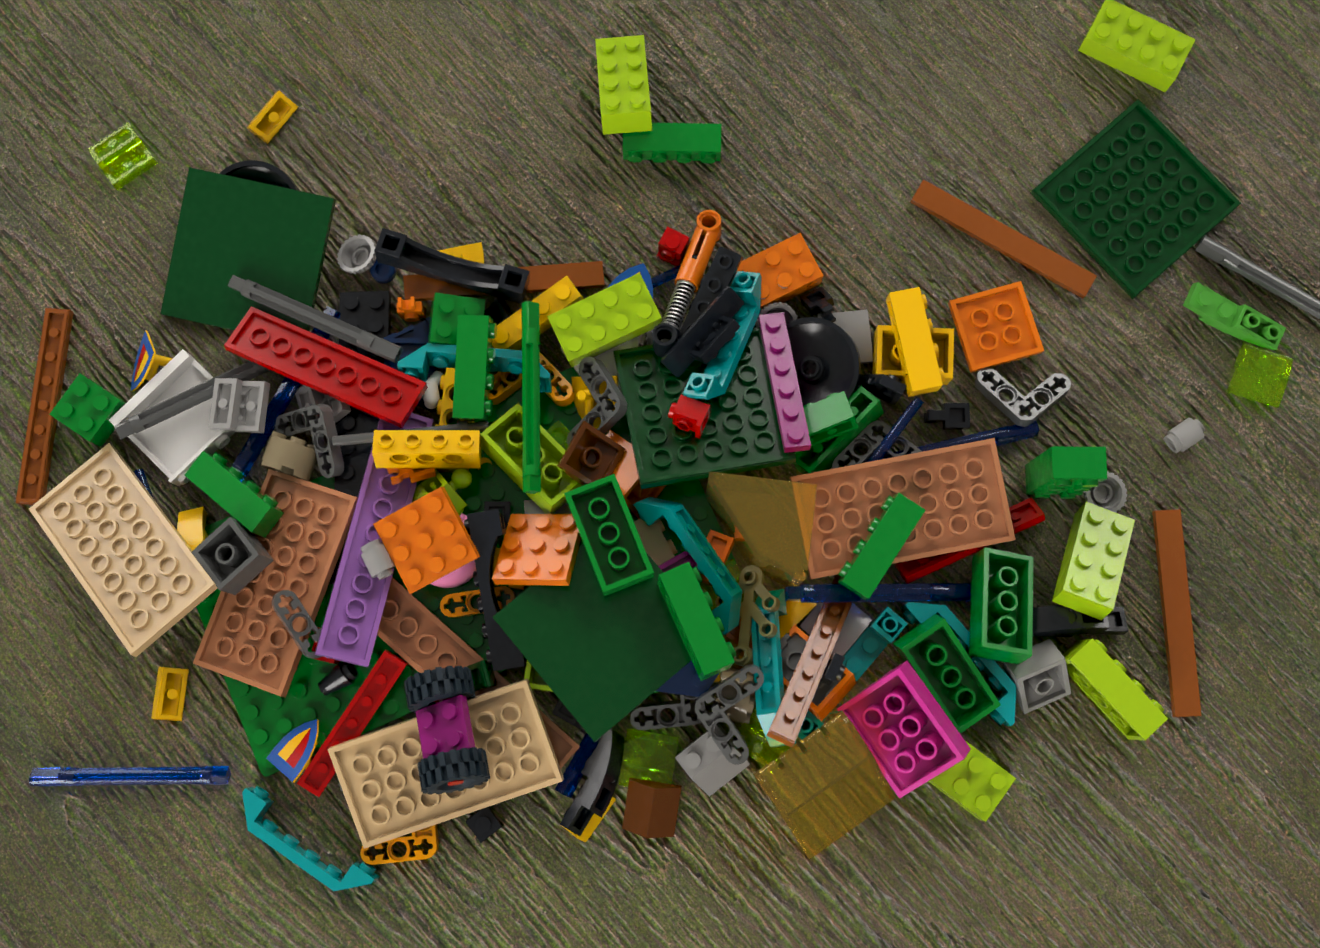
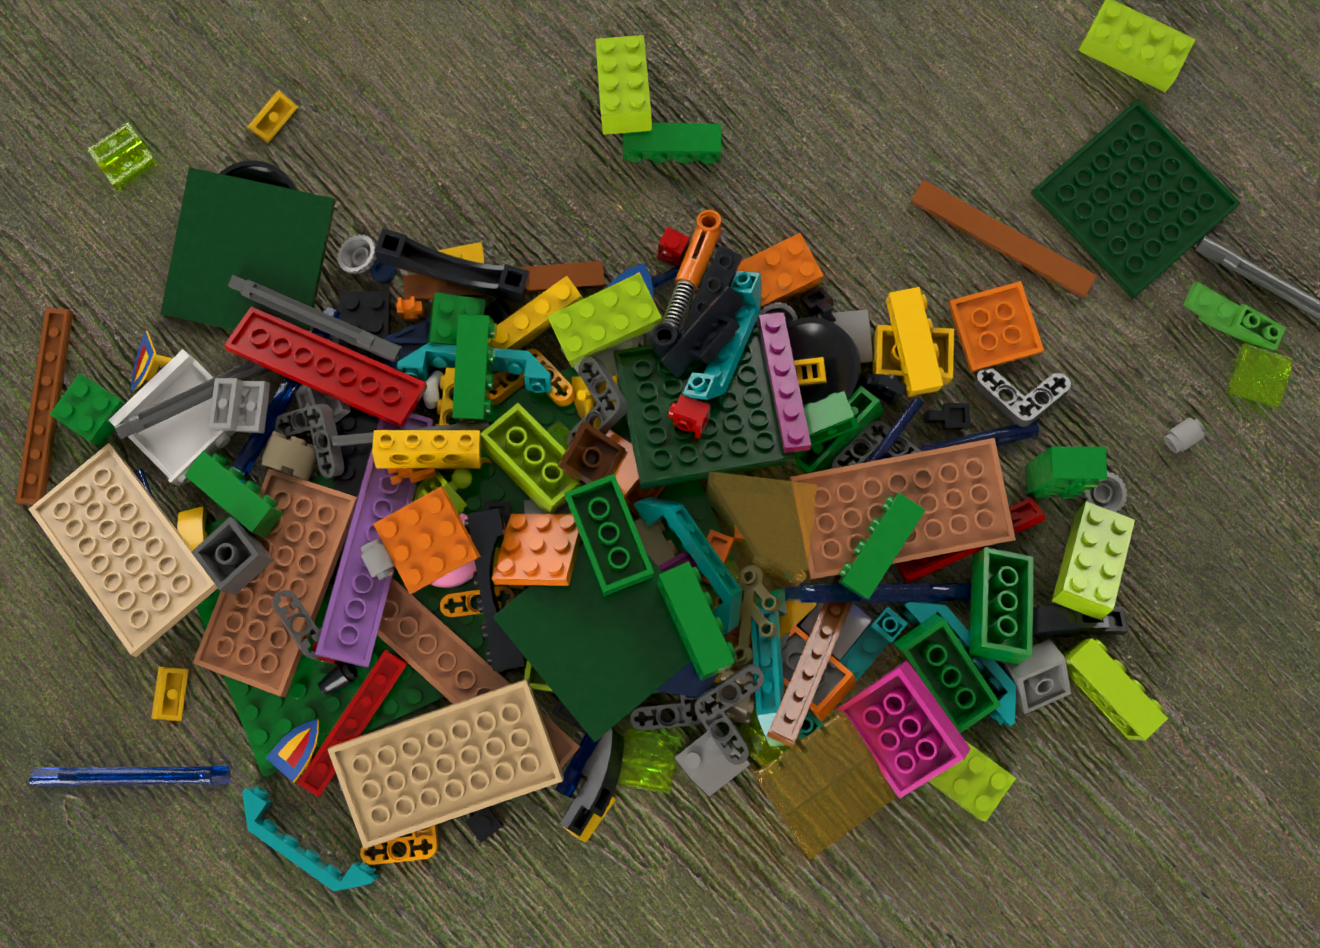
(446, 730): black plate -> none
(482, 675): dark green slope -> none
(531, 397): green piece -> none
(651, 808): reddish brown slope -> none
(808, 363): none -> yellow slope
(834, 669): black plate -> none
(1176, 613): dark orange tile -> none

